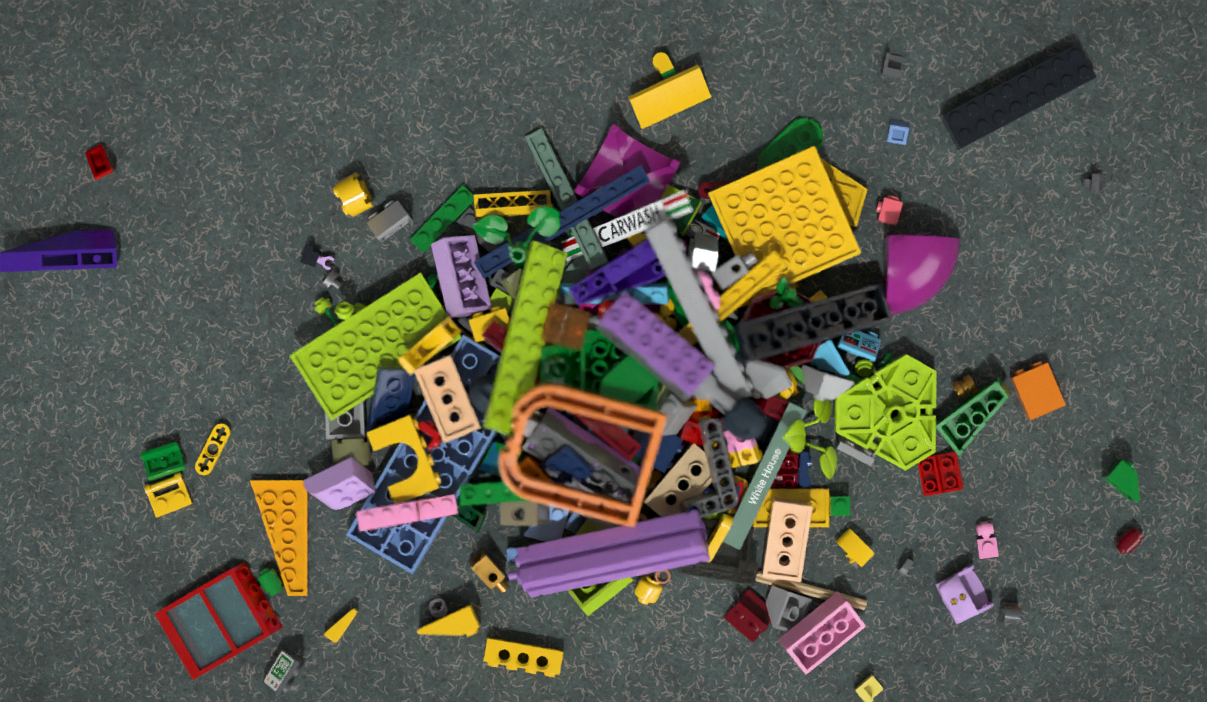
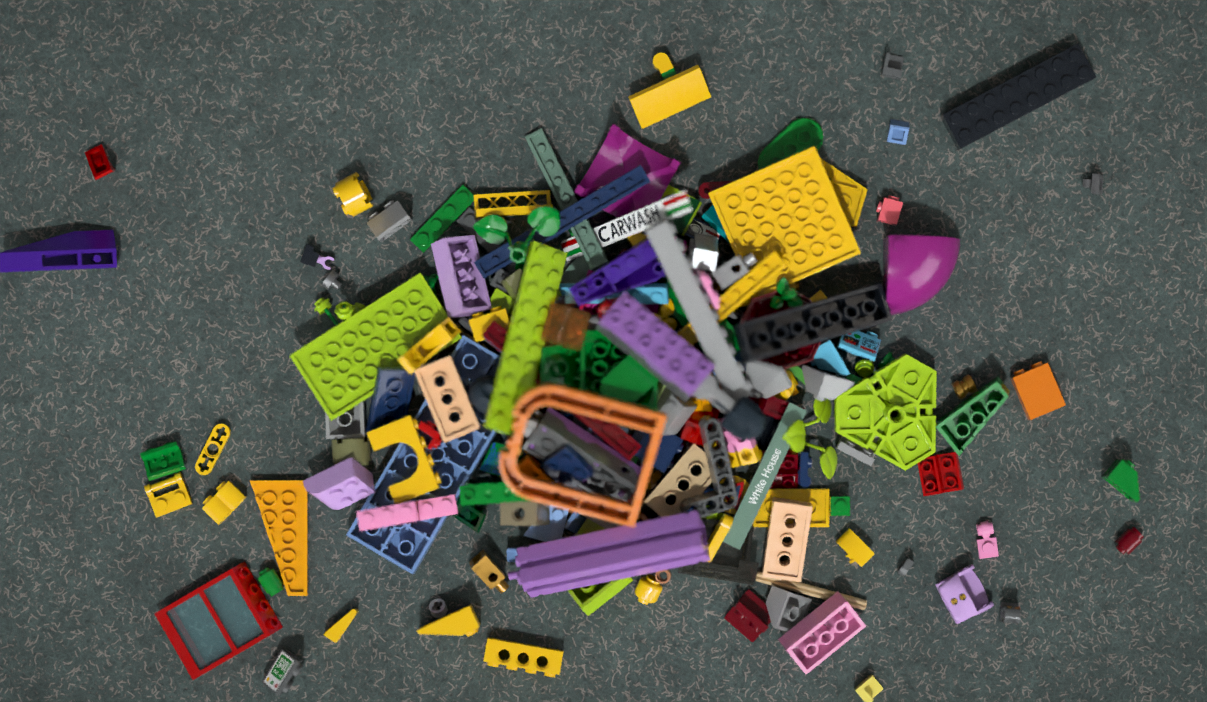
(223, 502): none -> yellow brick

